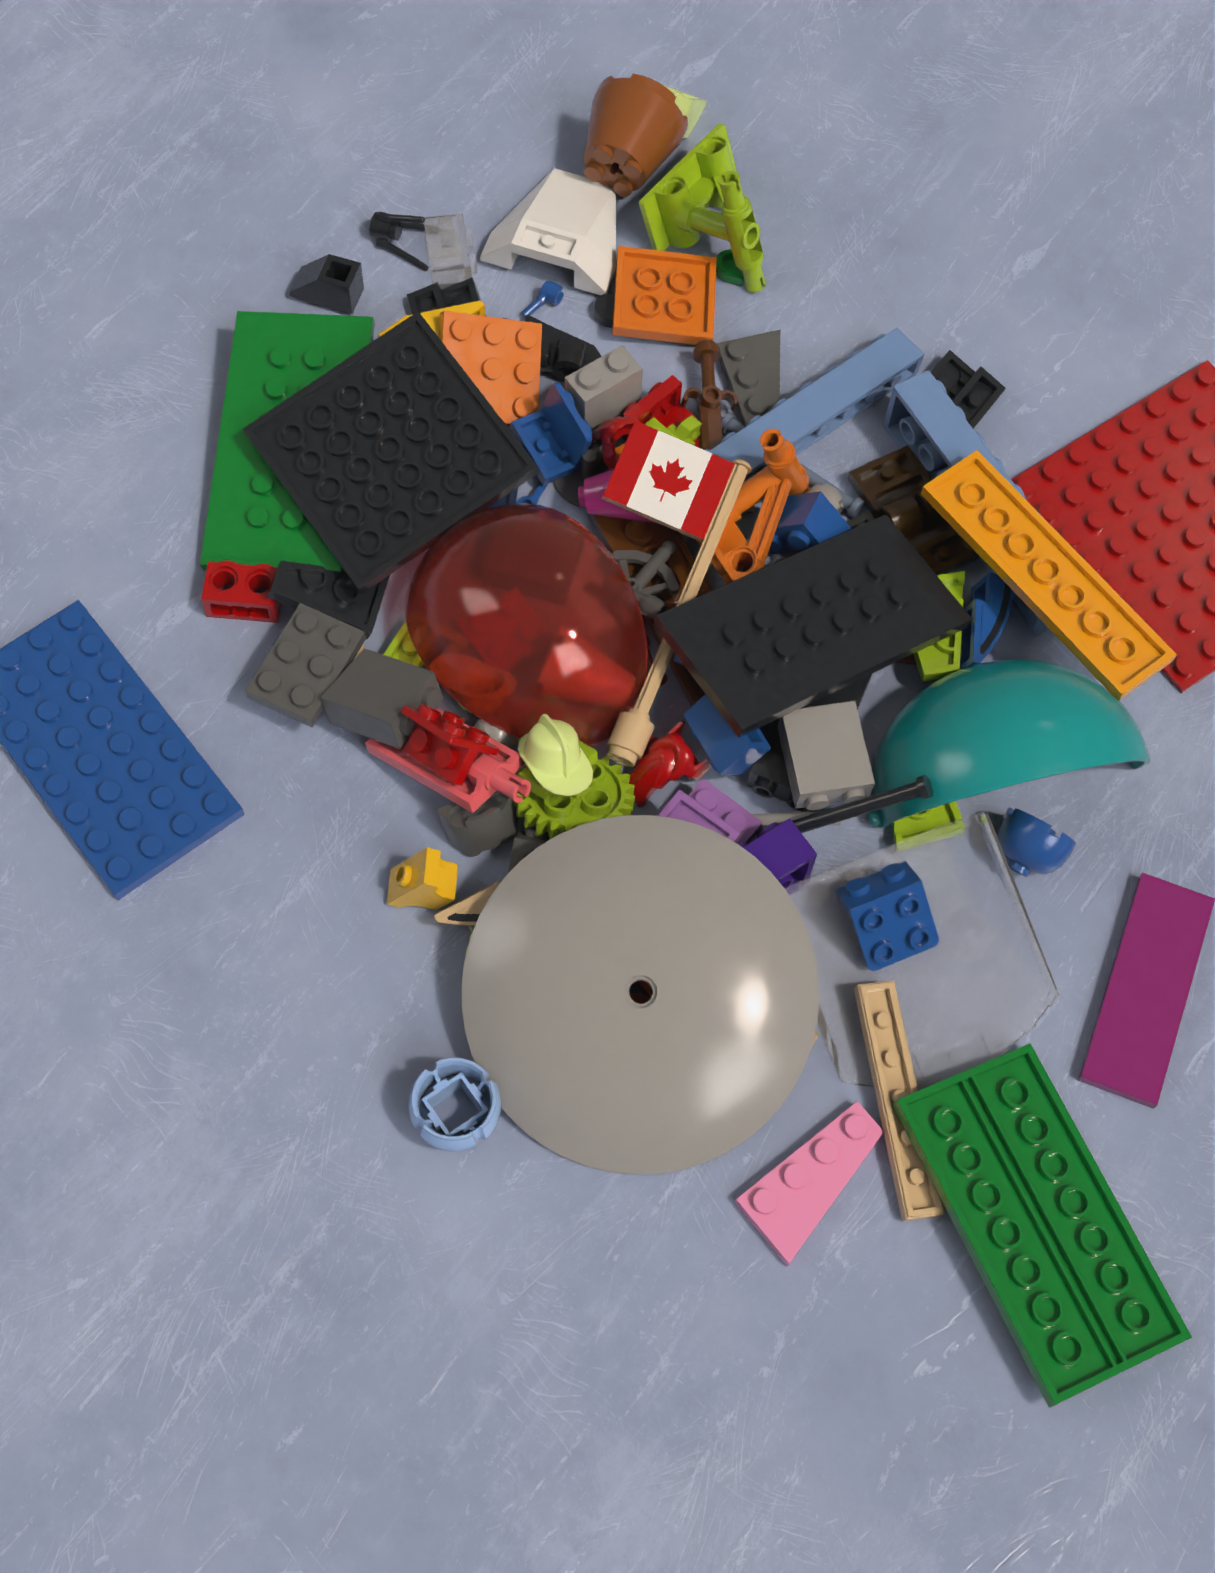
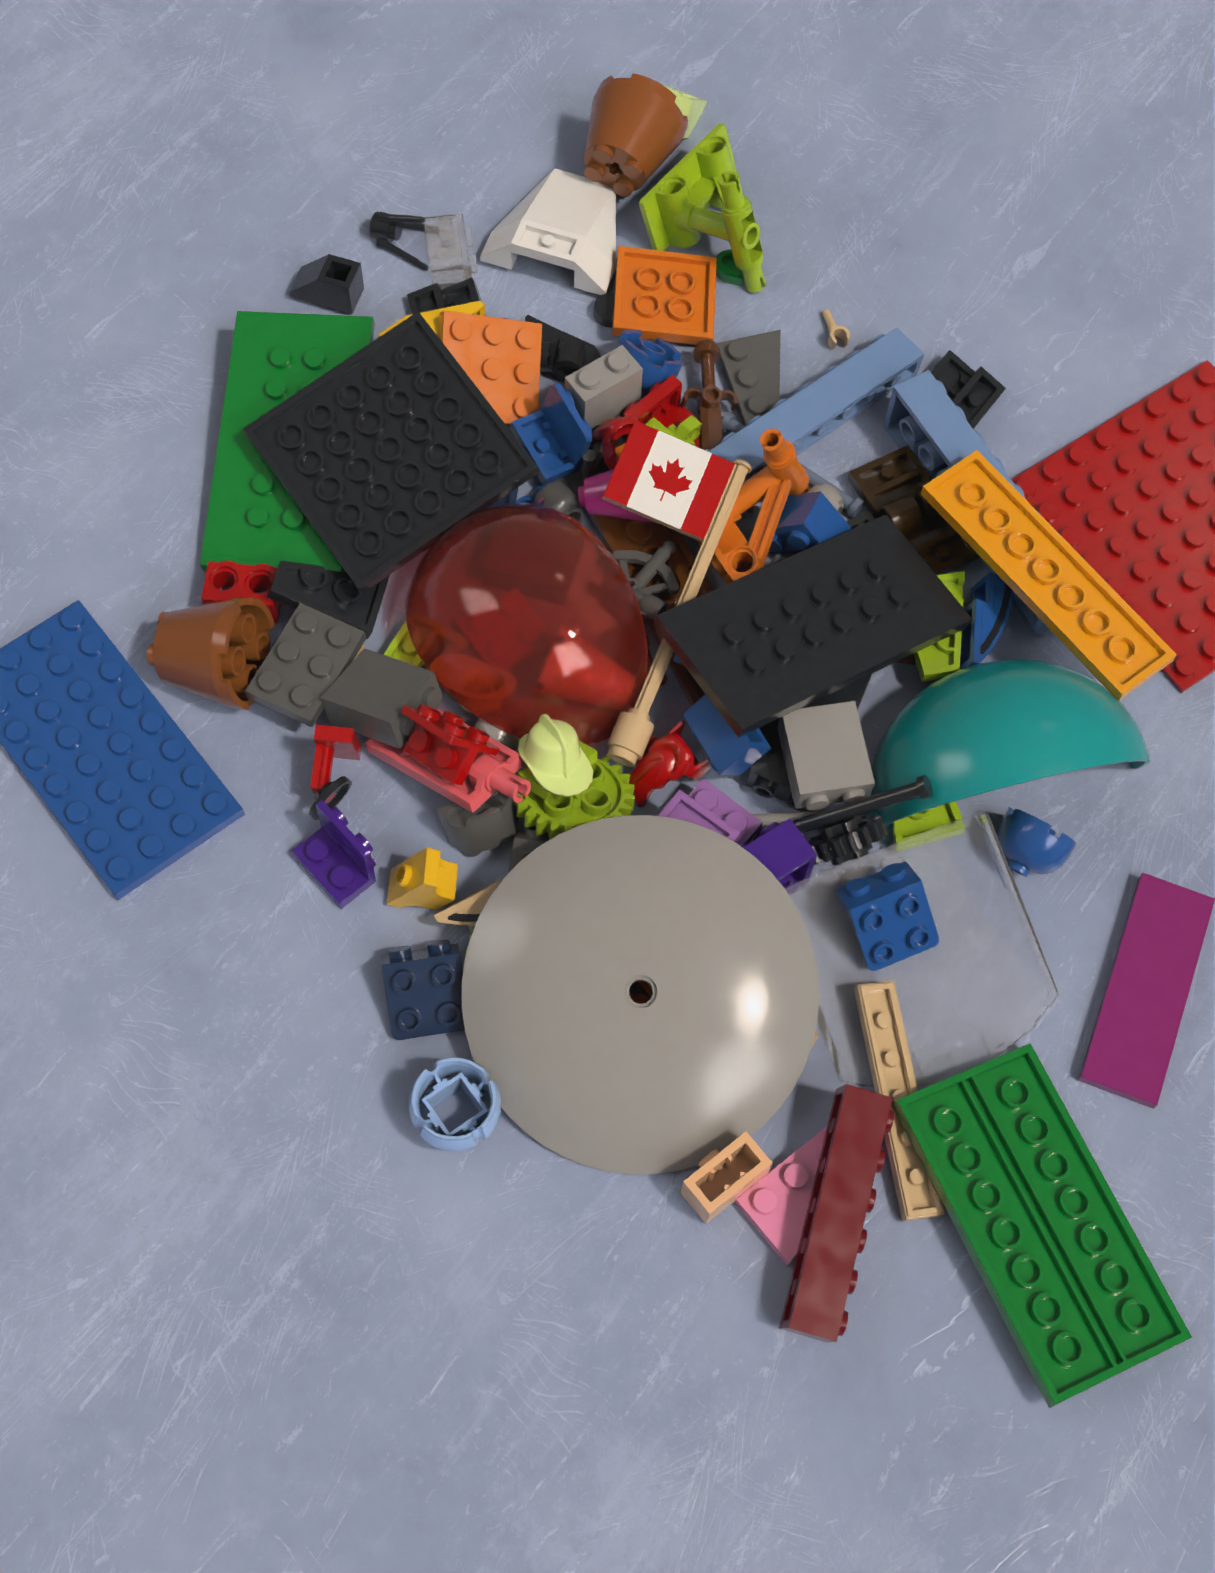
(213, 648): none -> dark orange cone
(330, 744): none -> red piece
(337, 857): none -> dark purple bracket
(423, 989): none -> dark blue bracket
(549, 292): blue hand -> none
(561, 498): none -> dark grey head
(657, 359): none -> blue cylinder
(725, 1176): none -> light nougat brick
(835, 331): none -> tan hand
(837, 1213): none -> dark red brick
(848, 839): none -> black gear

